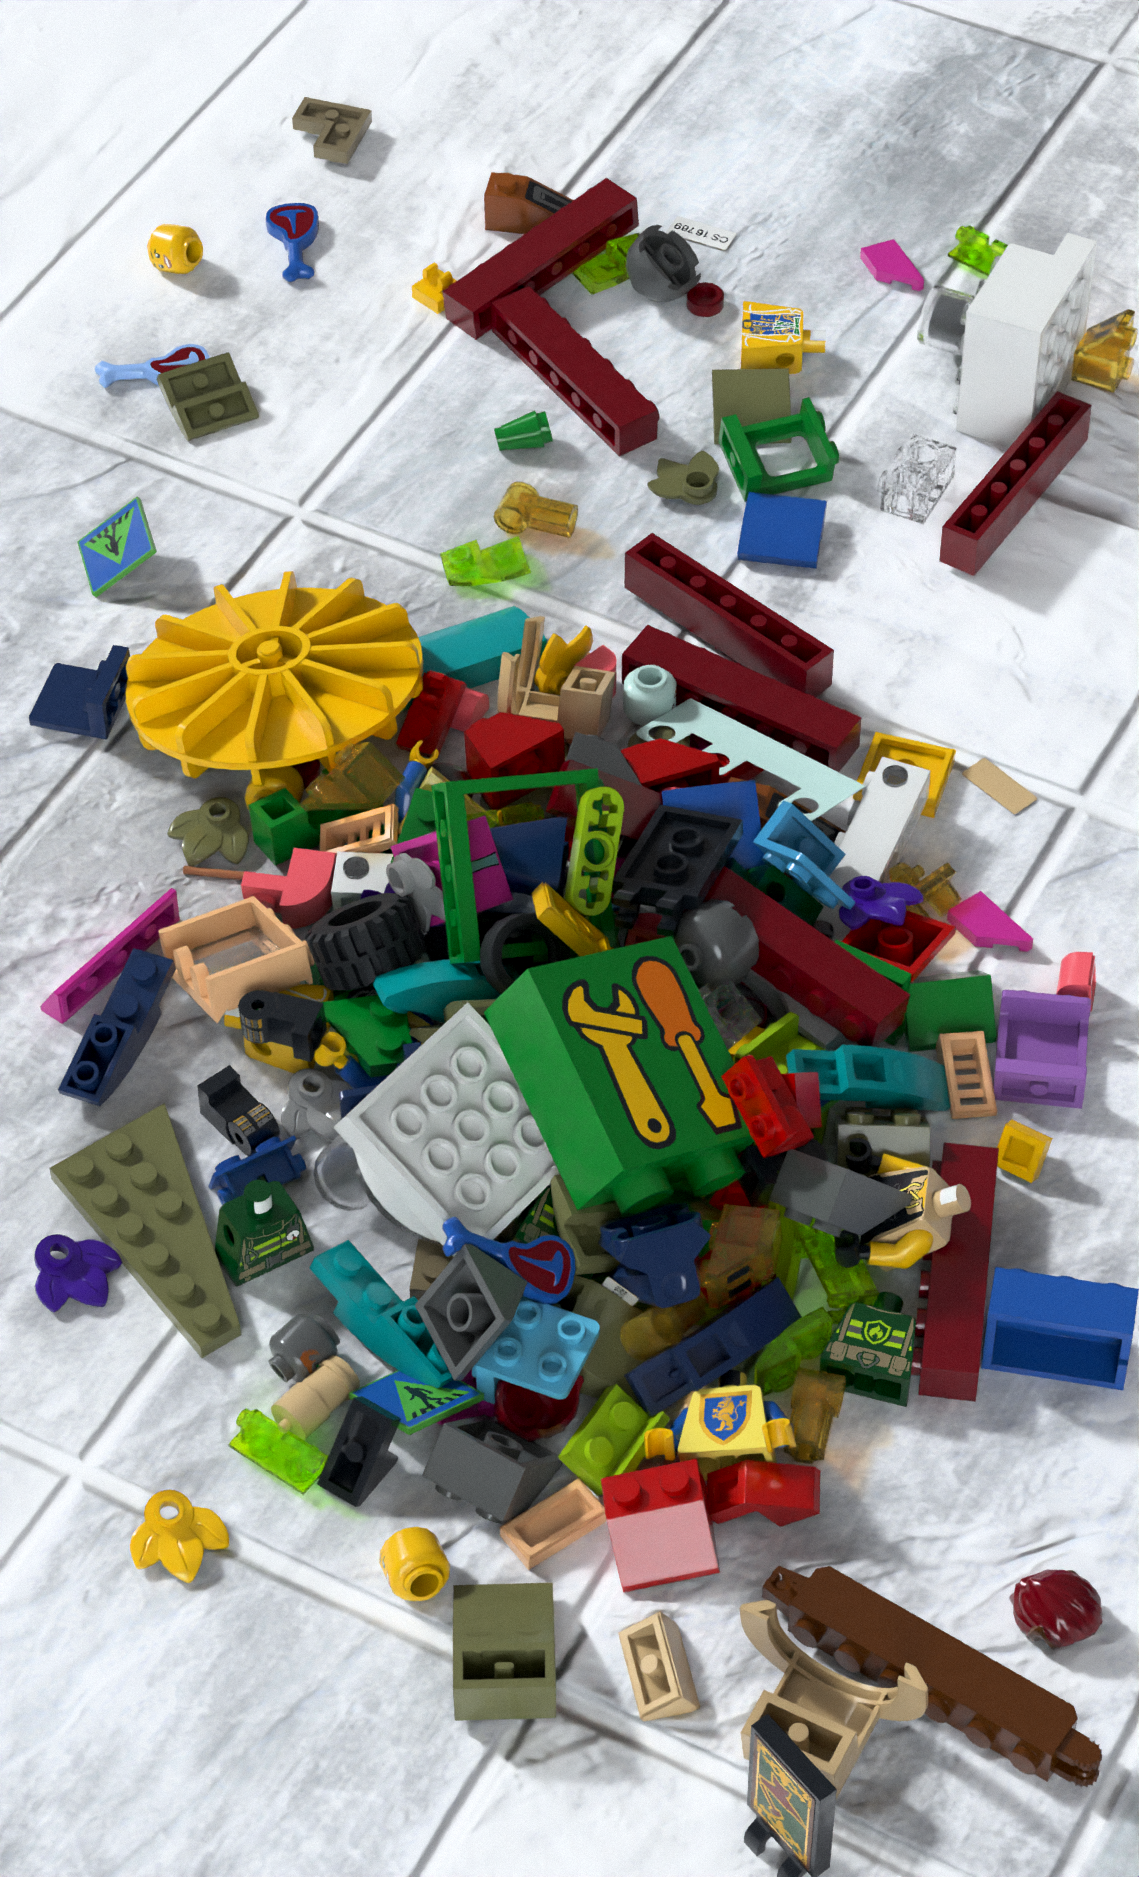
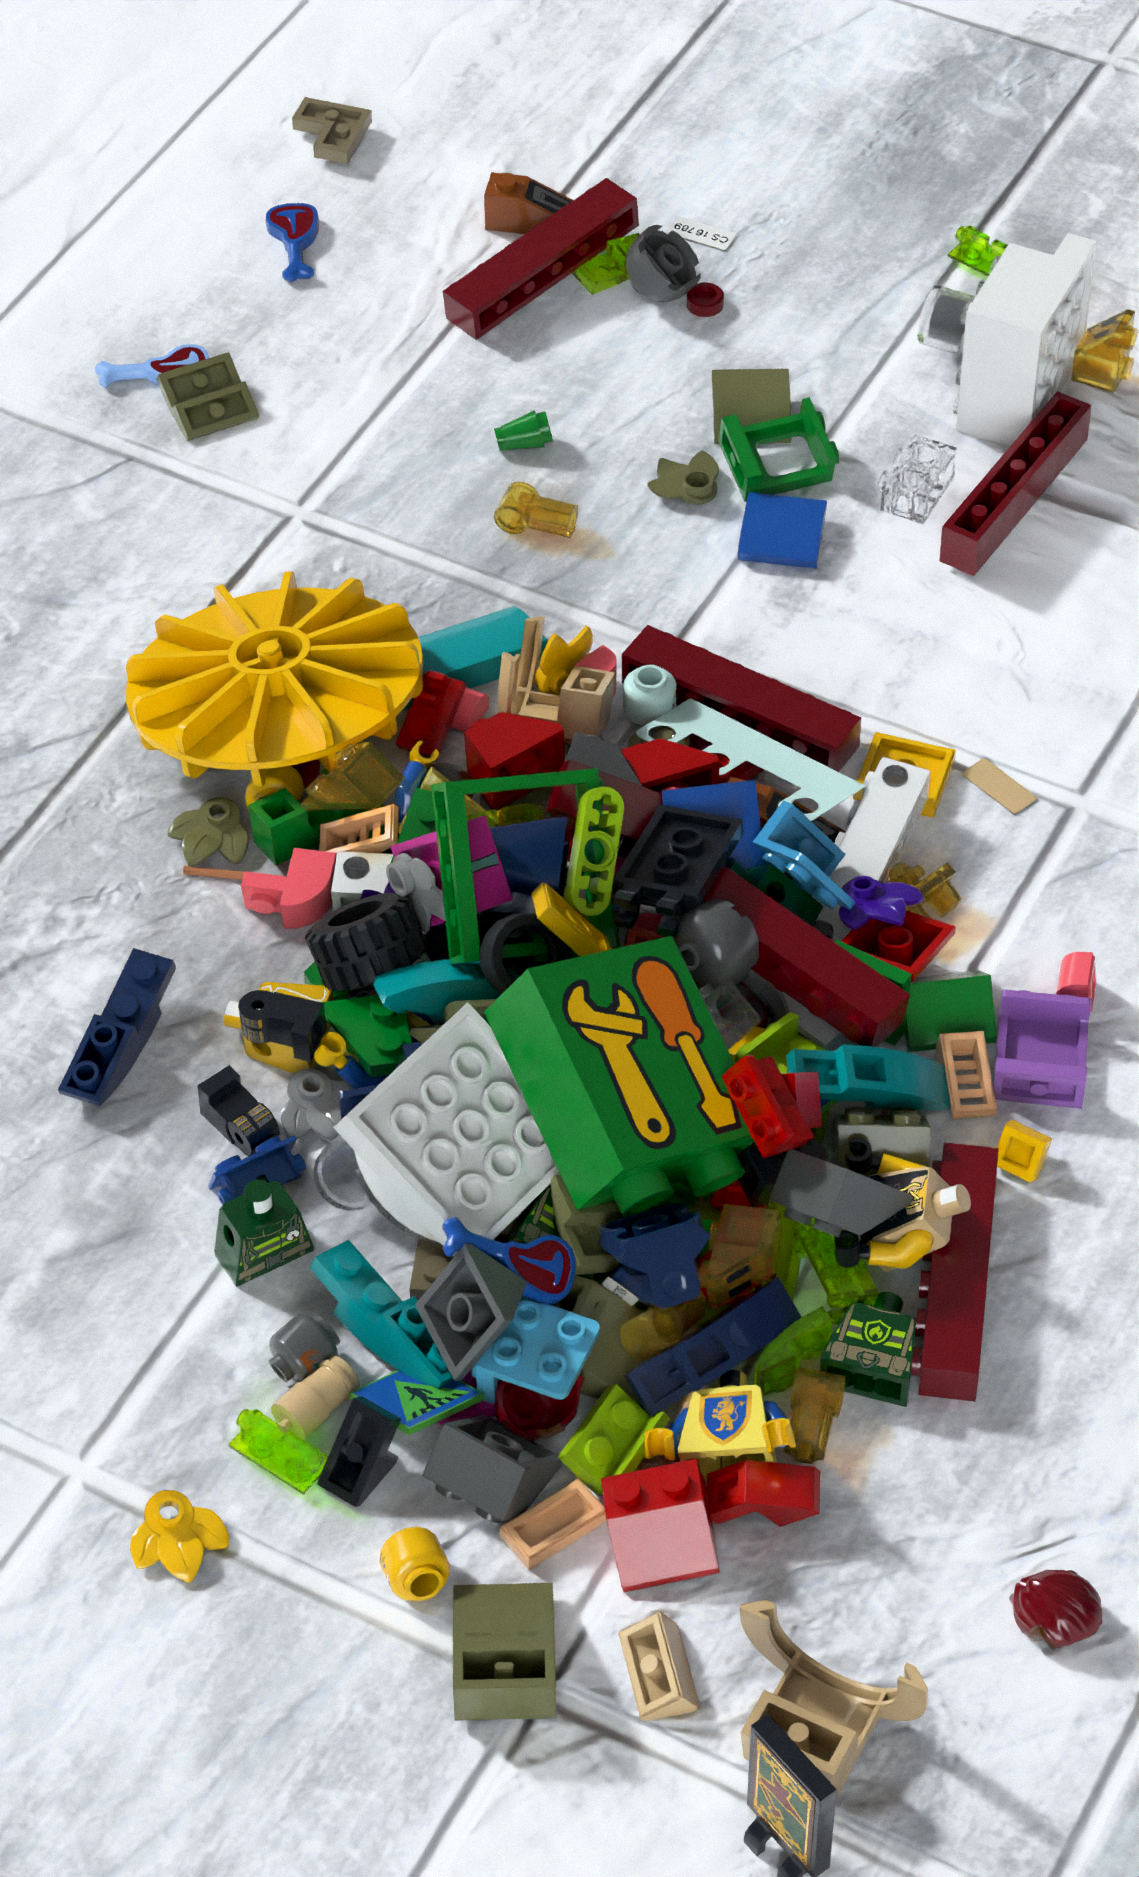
(76, 1276): dark purple plate -> none
(83, 698): dark blue bracket -> none
(111, 959): dark pink slope -> none
(116, 546): piece -> none
(146, 1209): olive wing -> none
(175, 248): yellow head -> none
(235, 953): light nougat window -> none
(429, 289): yellow tile -> none
(472, 566): clear neon green slope -> none
(574, 370): dark red brick -> none
(727, 616): dark red brick -> none
(776, 337): yellow torso -> none
(889, 263): dark pink tile -> none
(964, 1685): reddish brown hinge -> none
(987, 924): dark pink tile -> none
(1059, 1328): blue piece -> none

